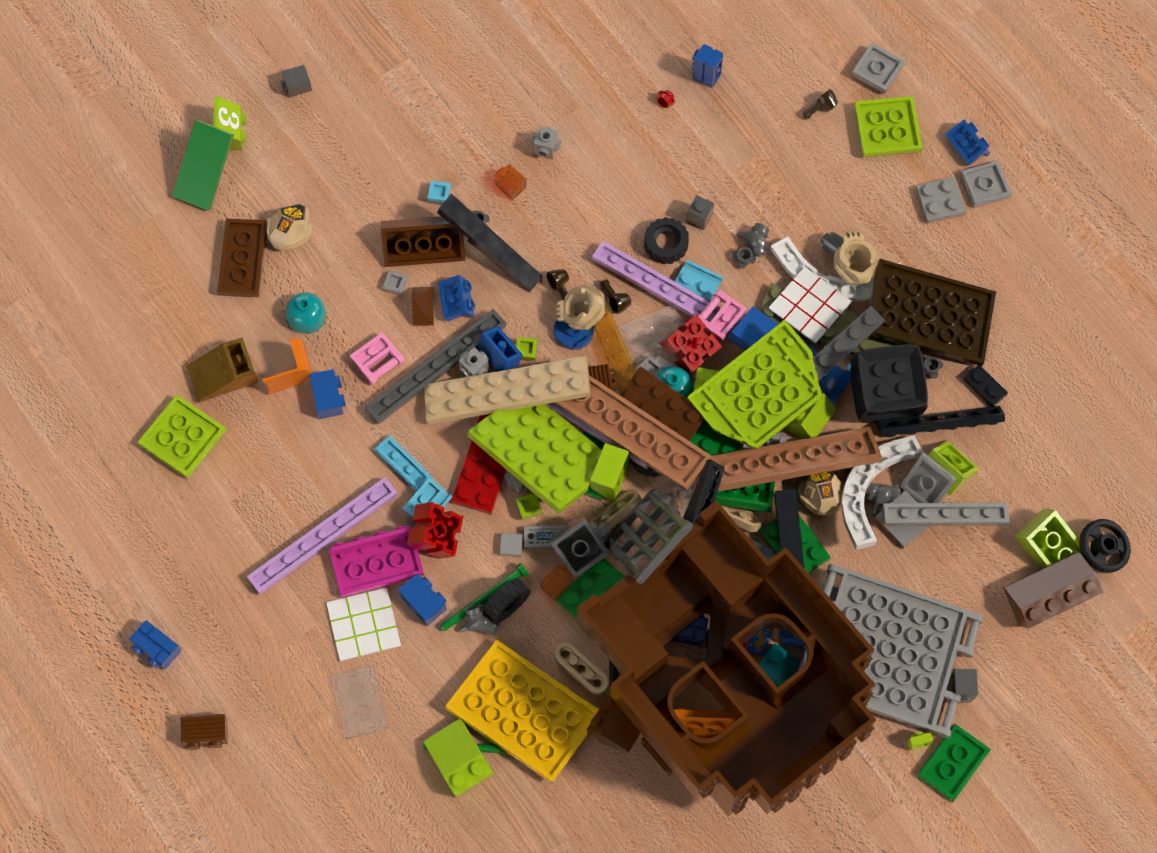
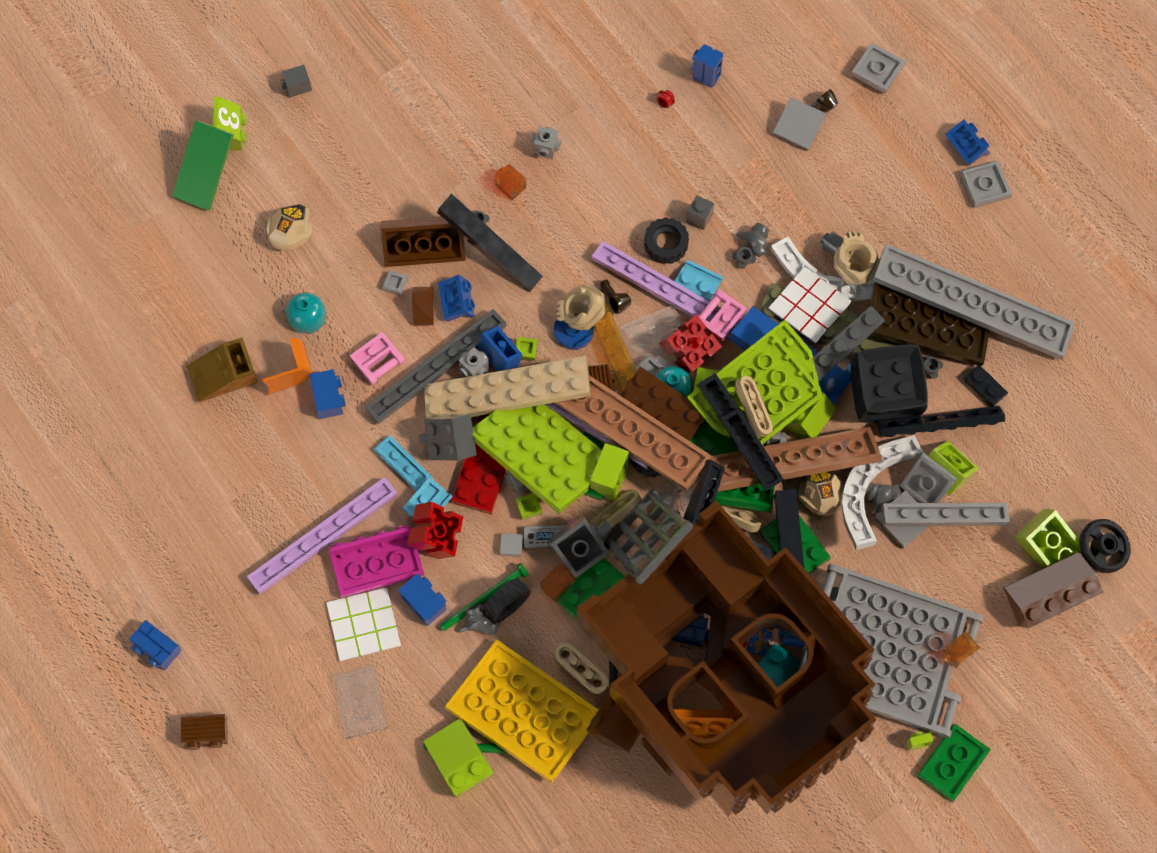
(182, 436): lime plate -> none
(242, 257): reddish brown plate -> none
(439, 191): medium azure plate -> none
(449, 437): none -> dark grey hinge
(557, 280): dark brown bar -> none
(740, 431): none -> black slope
(753, 406): none -> tan plate
(799, 123): none -> light grey tile
(888, 126): lime plate -> none
(940, 200): light grey plate -> none
(960, 650): none -> clear orange brick
(965, 684): dark grey brick -> none
(974, 301): none -> light grey plate

